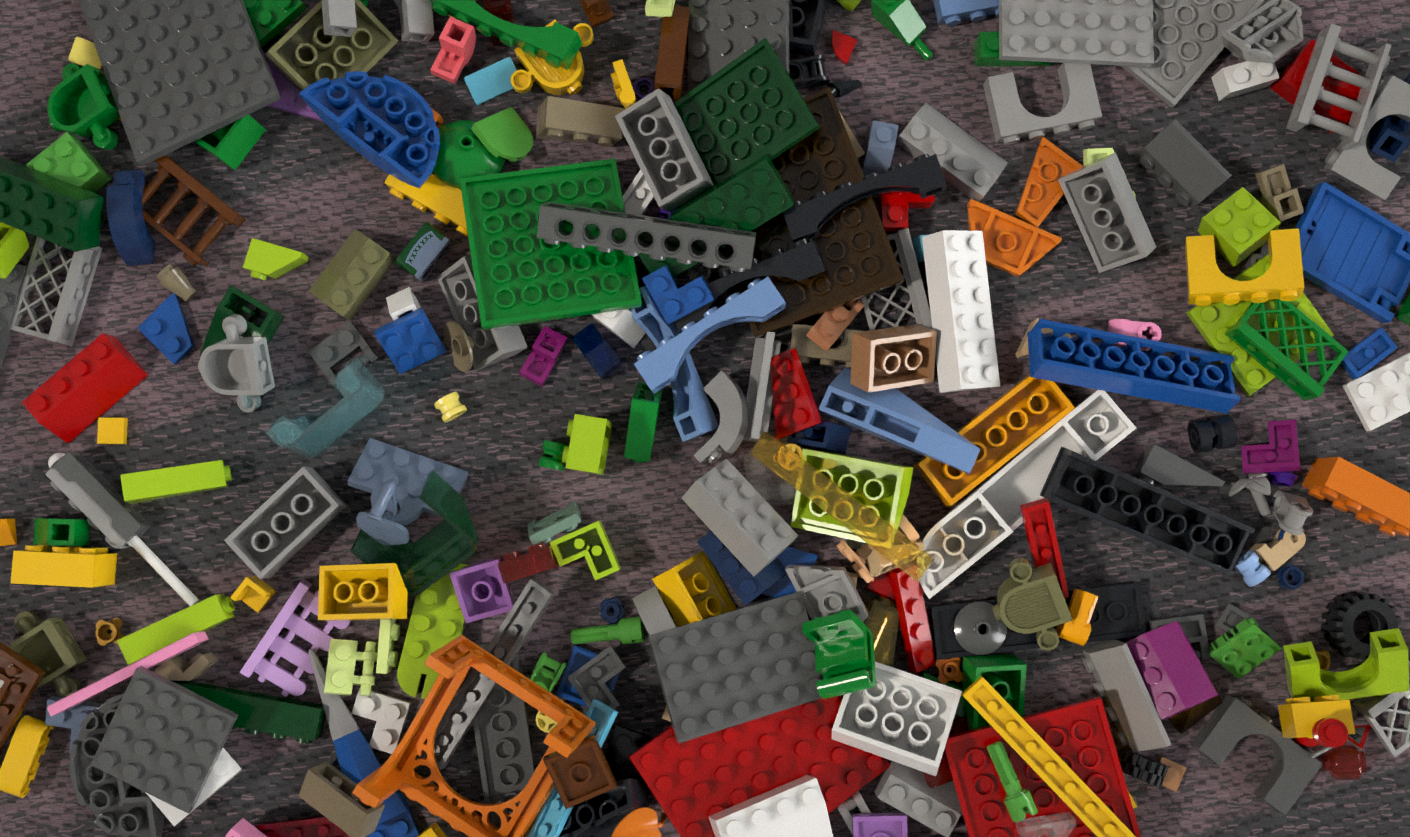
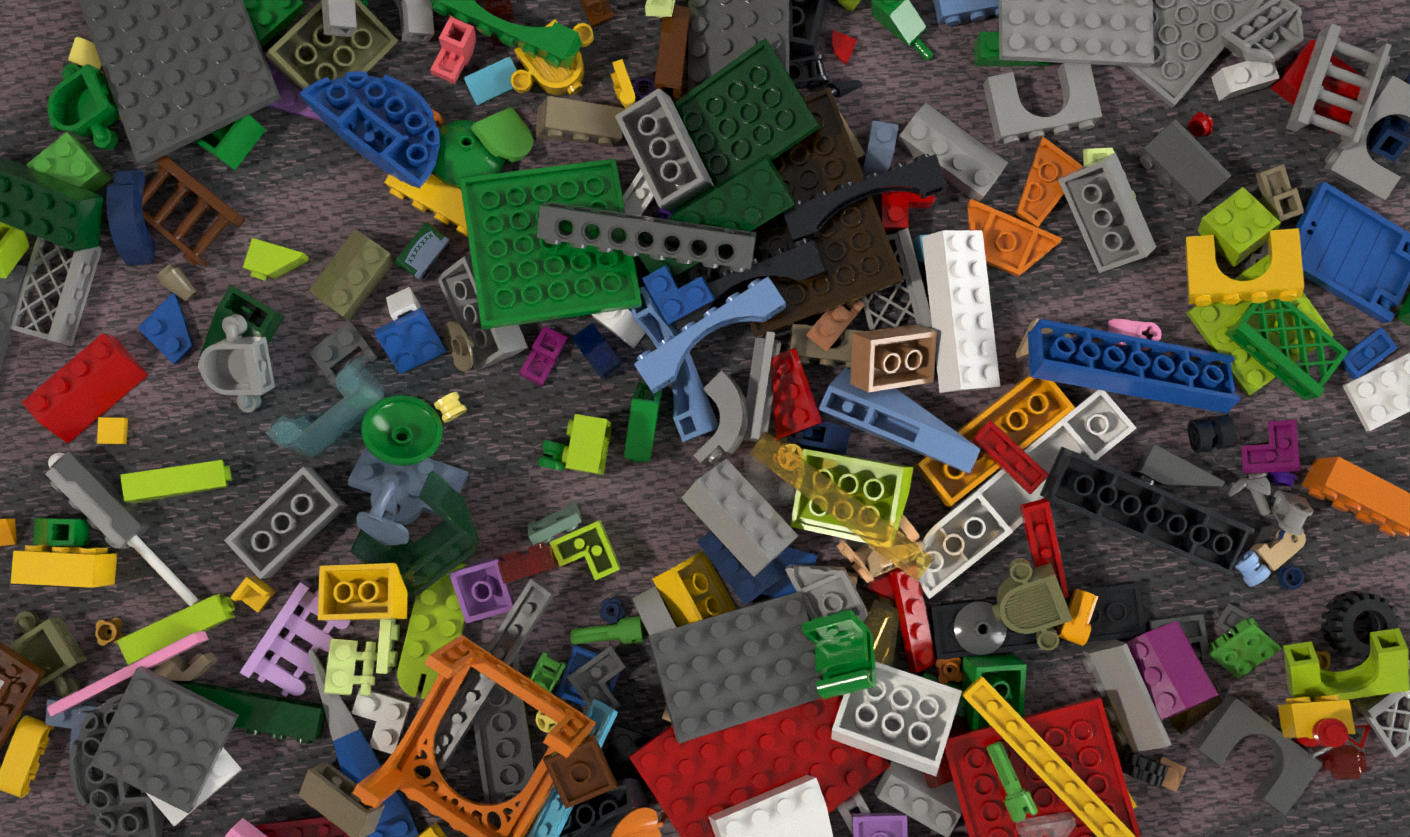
(403, 418): none -> green dish
(1009, 457): none -> red tile
(1203, 123): none -> red plate

